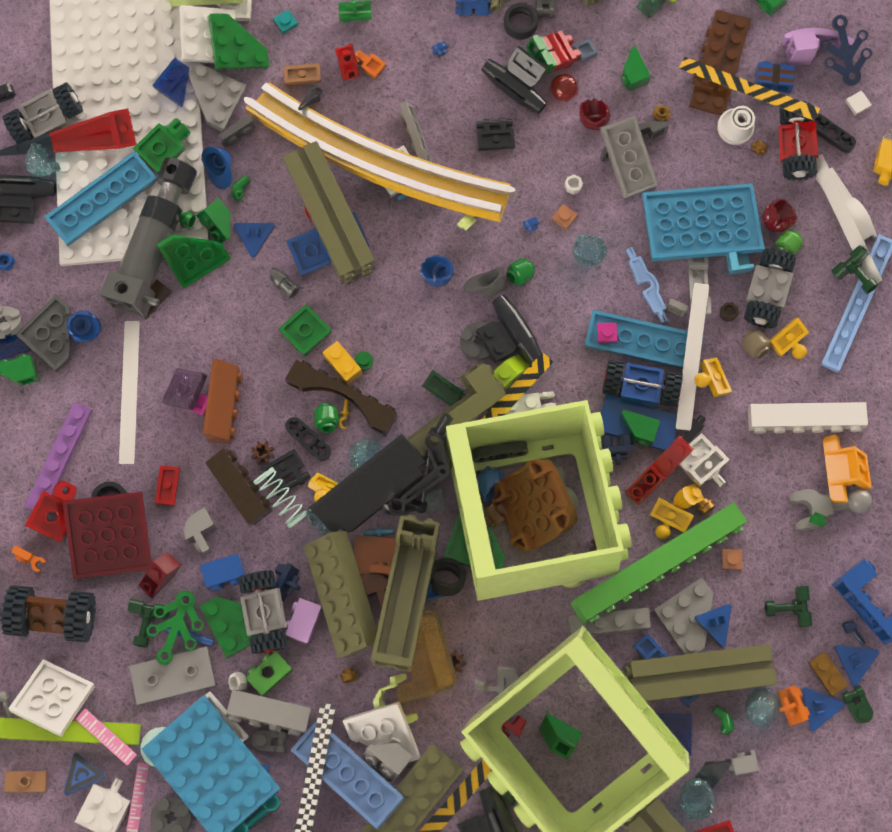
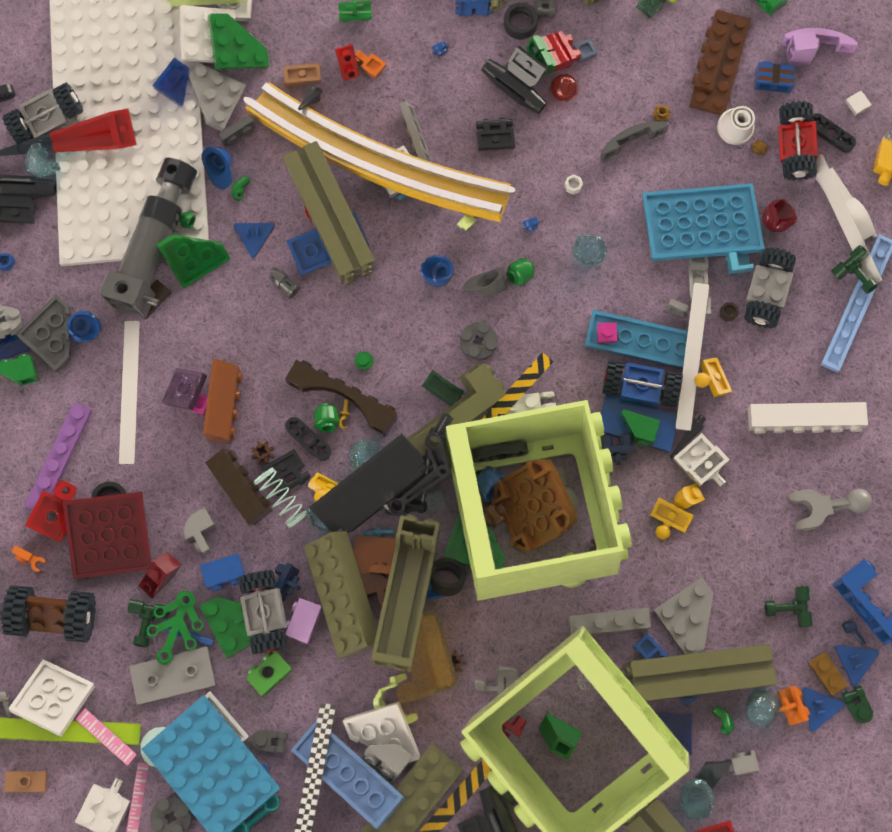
(81, 774): black piece -> none
(101, 198): dark azure plate -> none
(163, 143): green plate -> none
(167, 485): red plate -> none
(216, 220): green slope -> none
(237, 681): white tile -> none
(268, 712): light grey brick -> none
(285, 21): teal plate -> none
(305, 330): green plate -> none
(342, 363): yellow brick -> none
(349, 675): pearl gold plate -> none
(508, 334): black plate -> none
(510, 370): lime slope -> none
(564, 216): nougat plate -> none
(594, 114): dark red hair -> none
(629, 156): light grey plate -> none
(635, 71): green slope -> none
(643, 276): light blue piece -> none
(657, 563): bright green brick -> none
(659, 470): red slope -> none
(706, 506): pearl gold plate -> none
(716, 623): blue piece -> none
(731, 559): nougat plate -> none
(749, 88): sticker -> none
(756, 343): dark tan head -> none
(789, 241): bright green head -> none
(789, 337): yellow plate -> none
(818, 519): green plate -> none
(844, 468): light orange plate -> none
(846, 53): dark blue plant -> none

